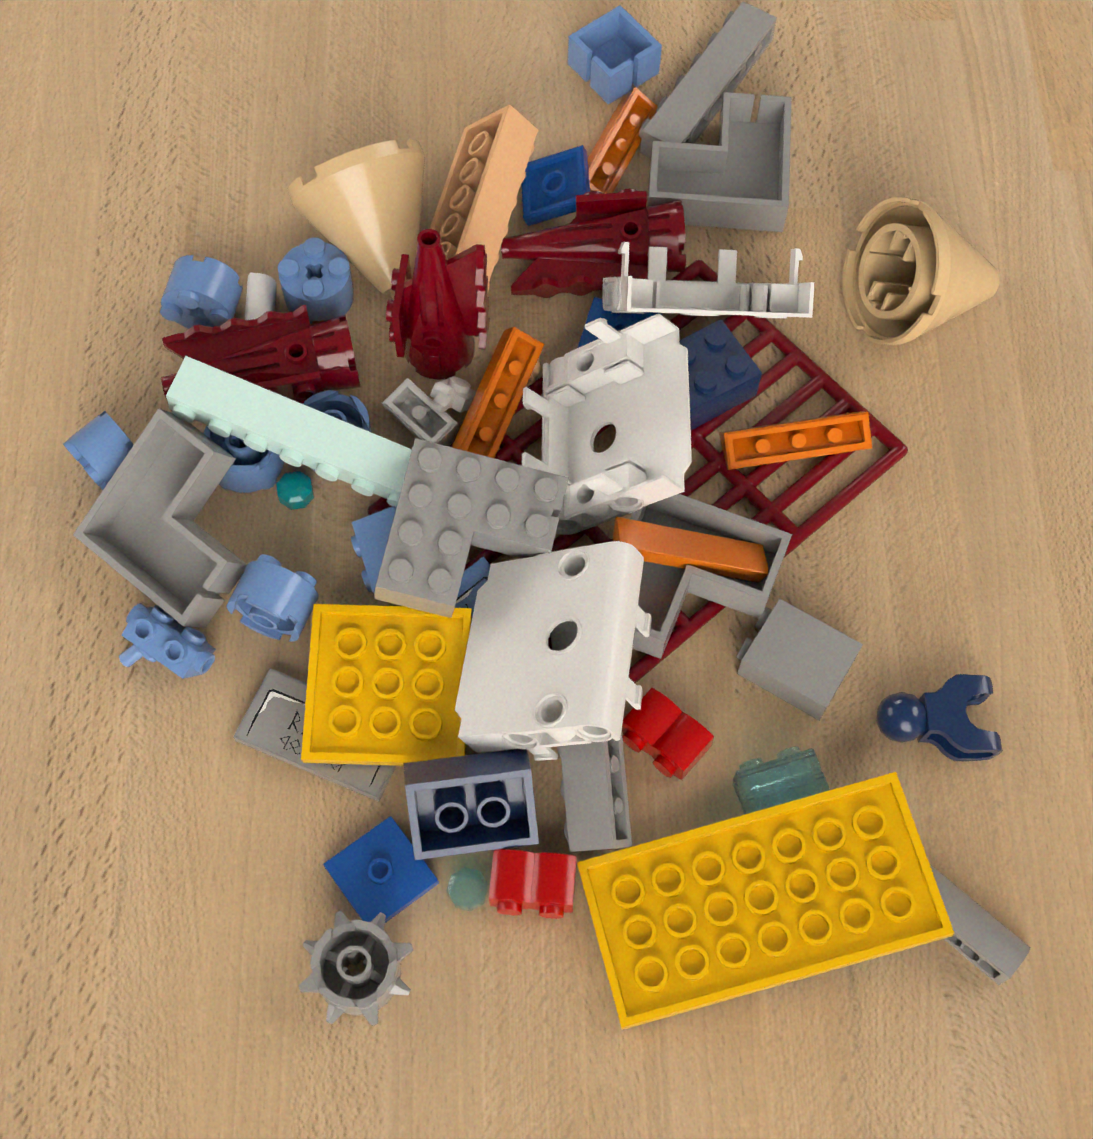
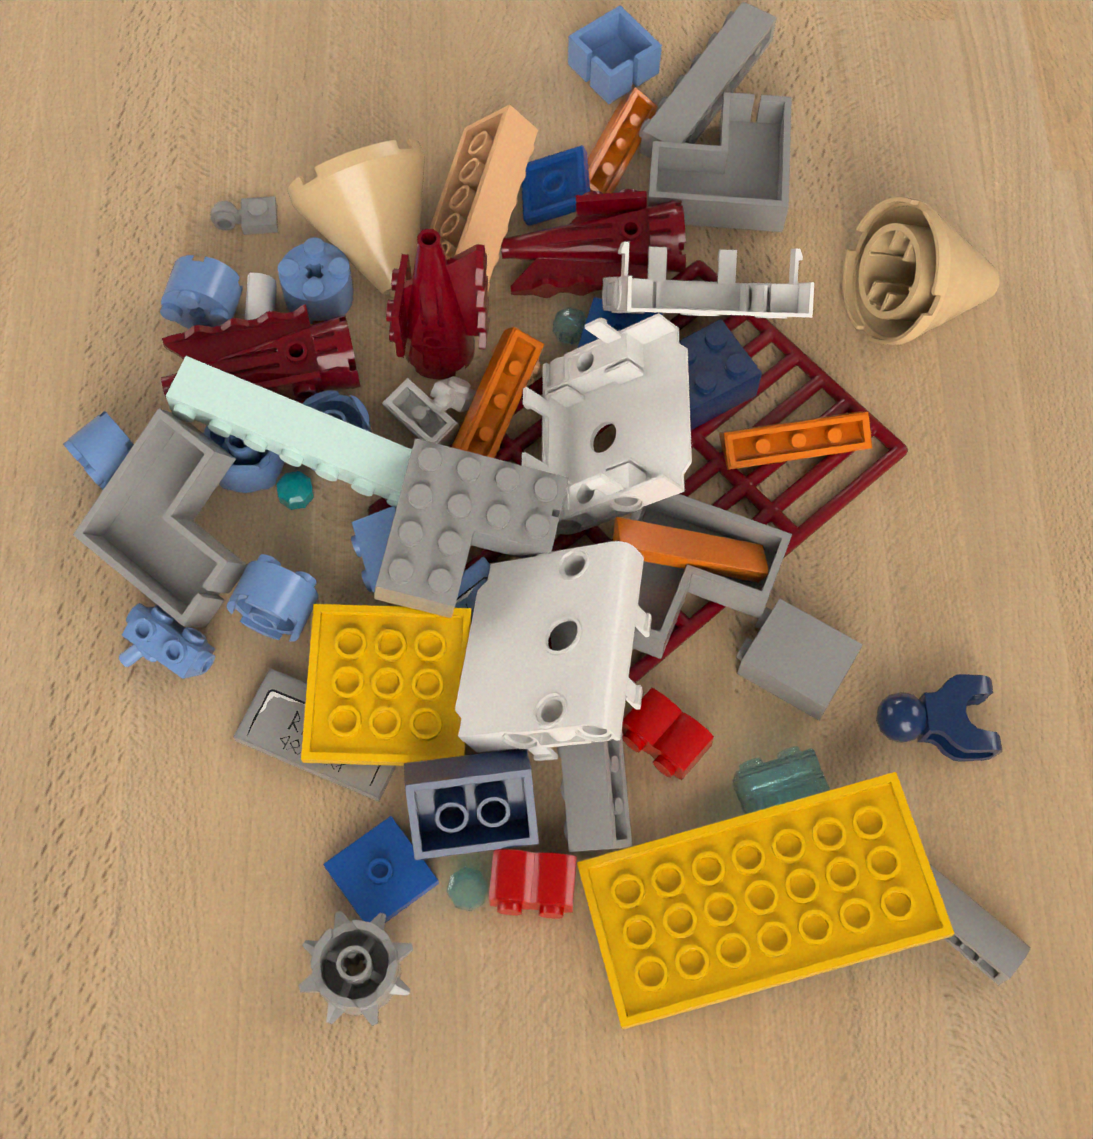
(256, 215): none -> light grey plate
(569, 325): none -> clear light blue tile

